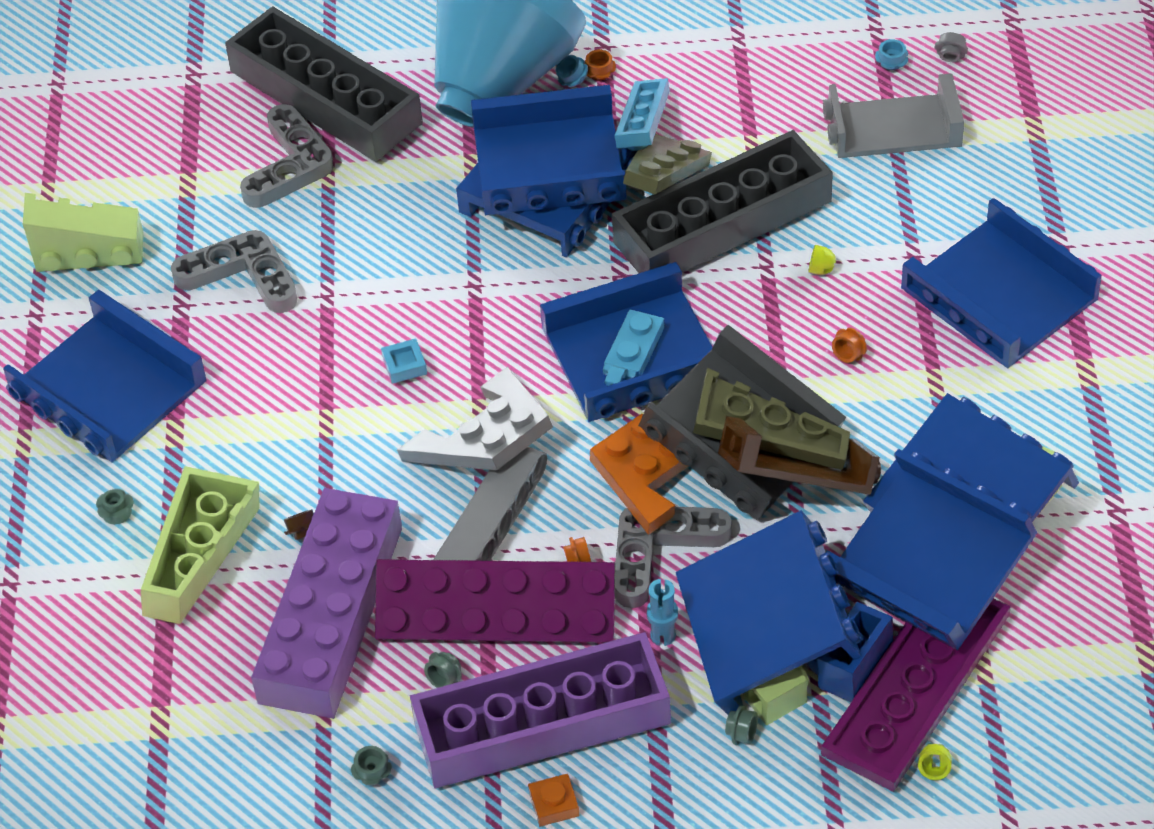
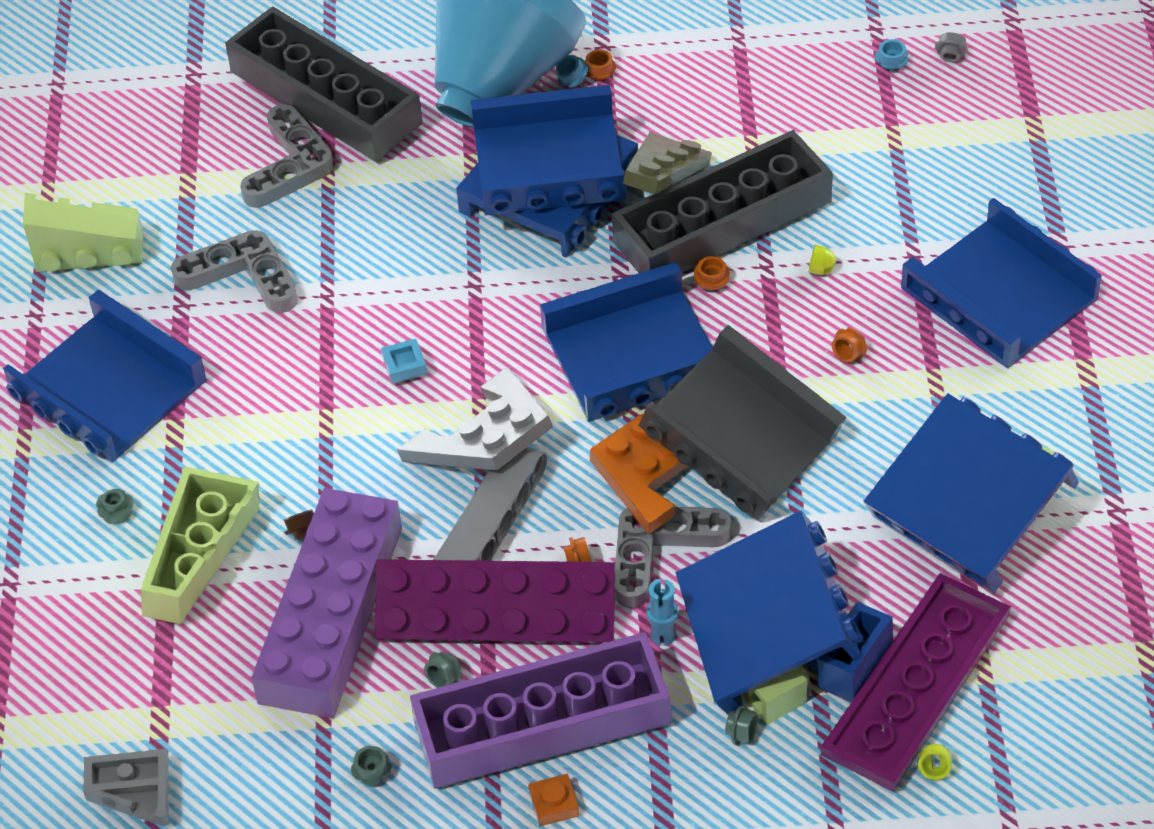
(130, 783): none -> light grey wing
(632, 346): medium azure hinge -> none
(642, 114): medium azure plate -> none
(711, 273): none -> orange plate
(741, 447): reddish brown panel -> none
(781, 430): olive wing -> none
(895, 123): light grey panel -> none
(935, 549): blue panel -> none

